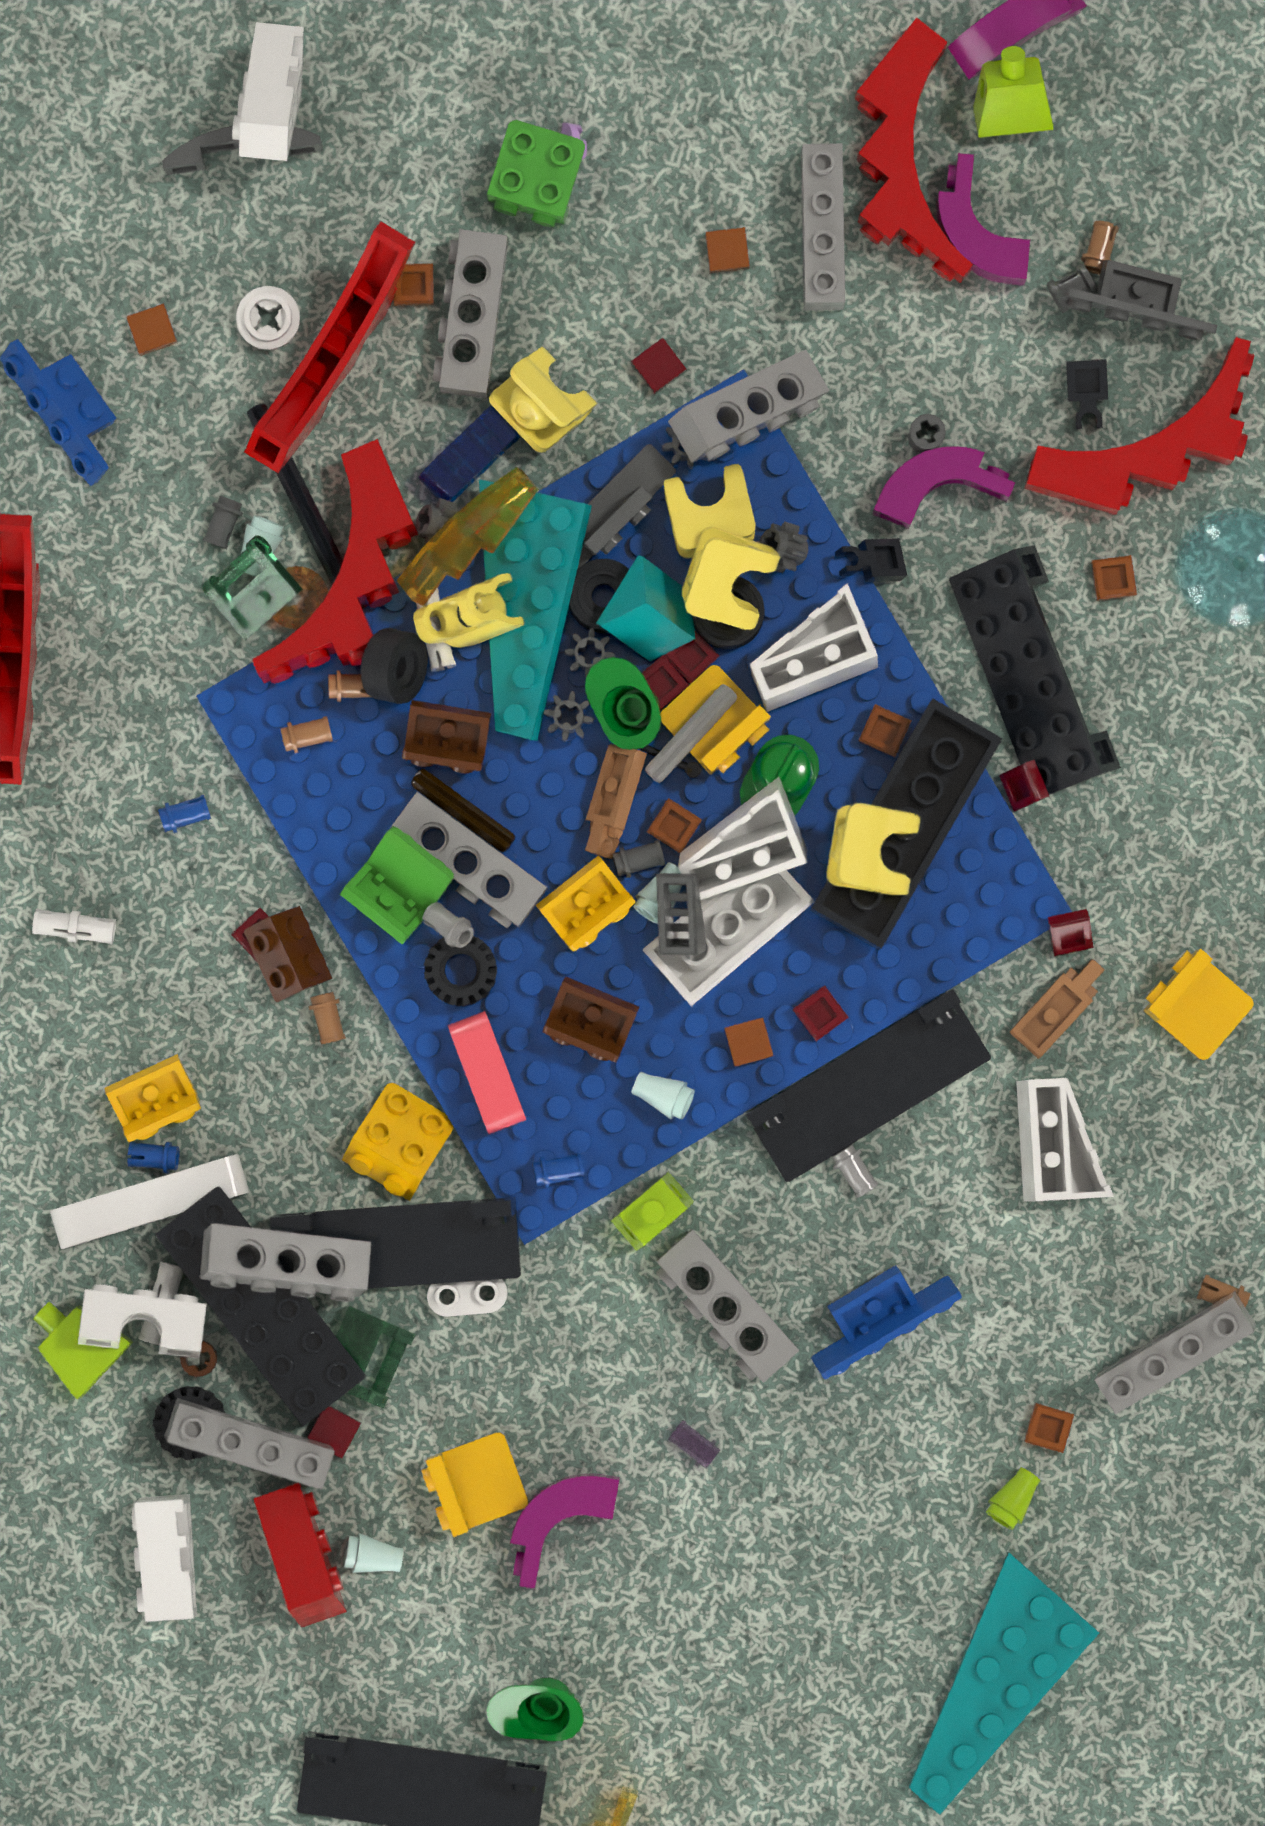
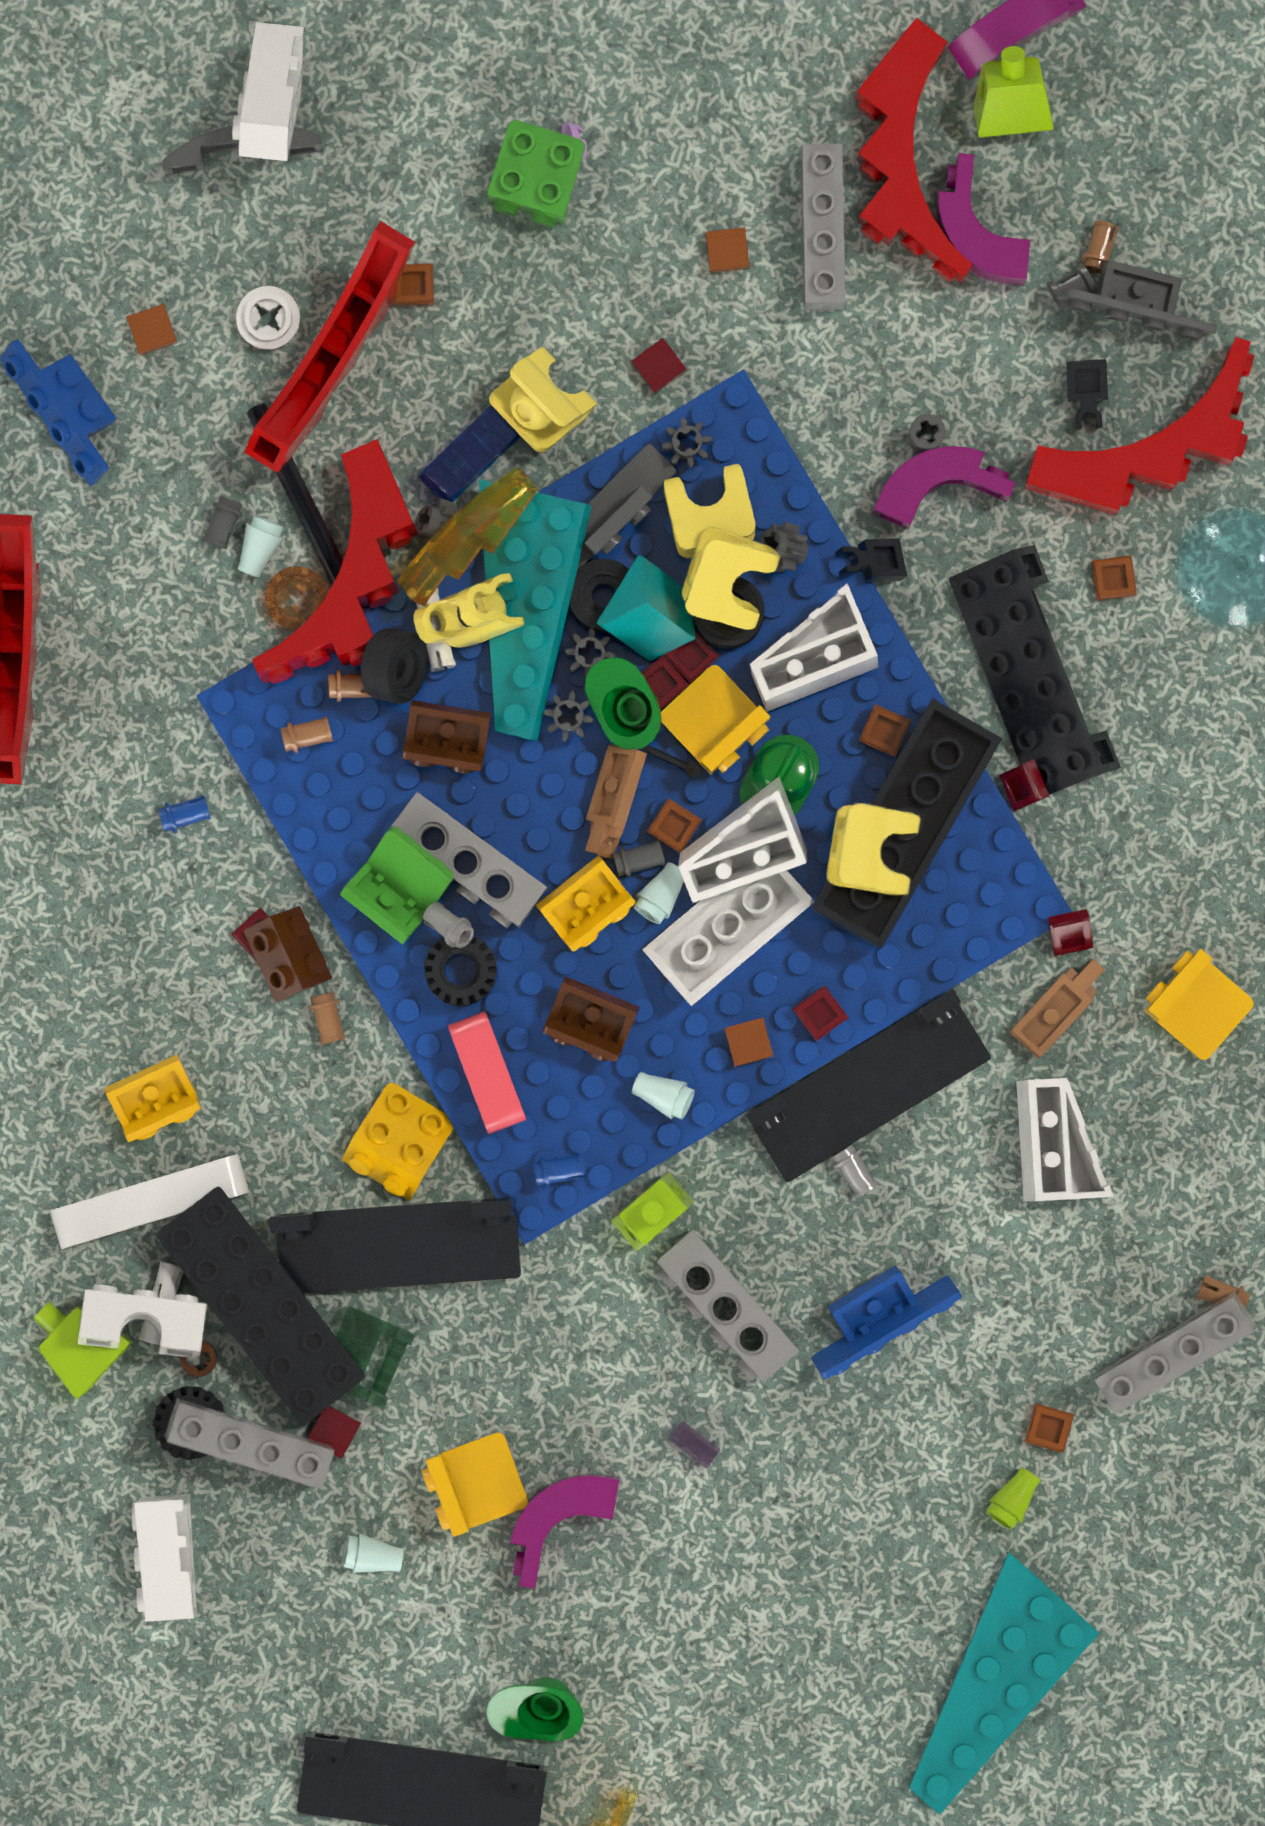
(74, 926): white pin -> none
(154, 1156): blue pin -> none
(261, 597): clear green plate -> none
(300, 1554): red wedge -> none
(347, 1257): light grey brick -> none
(462, 810): dark brown axle -> none
(467, 1298): white plate -> none
(490, 253): light grey brick -> none
(666, 927): dark grey slope -> none
(691, 733): light grey axle -> none
(793, 378): light grey brick -> none

